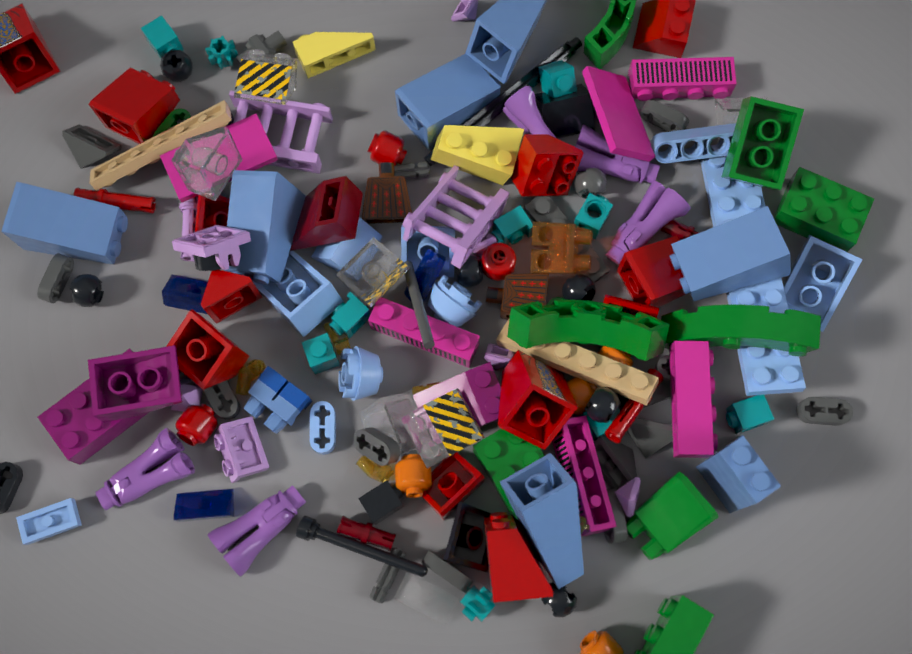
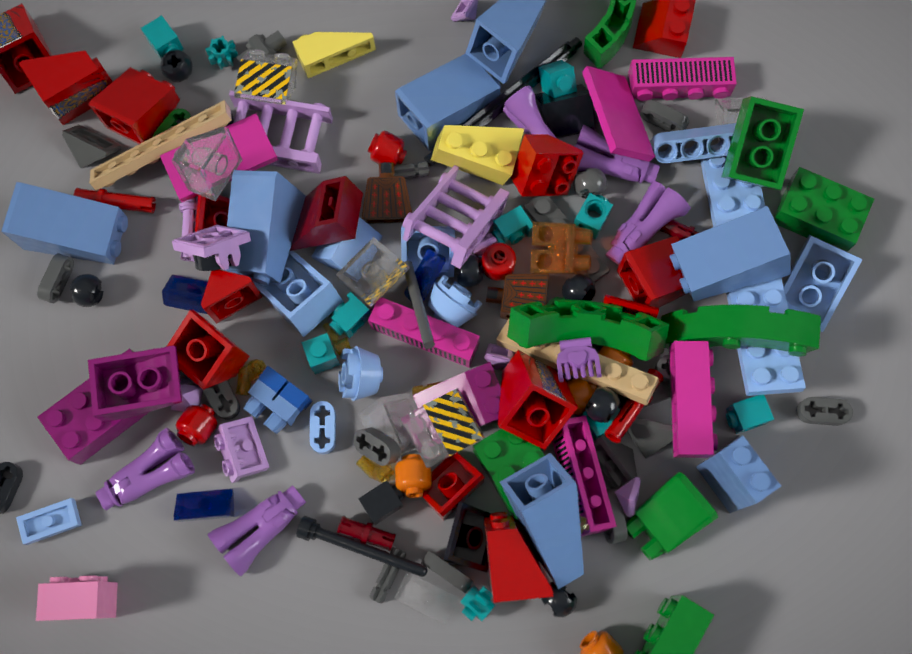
(66, 82): none -> red slope
(76, 598): none -> bright pink brick
(576, 355): none -> medium lavender piece

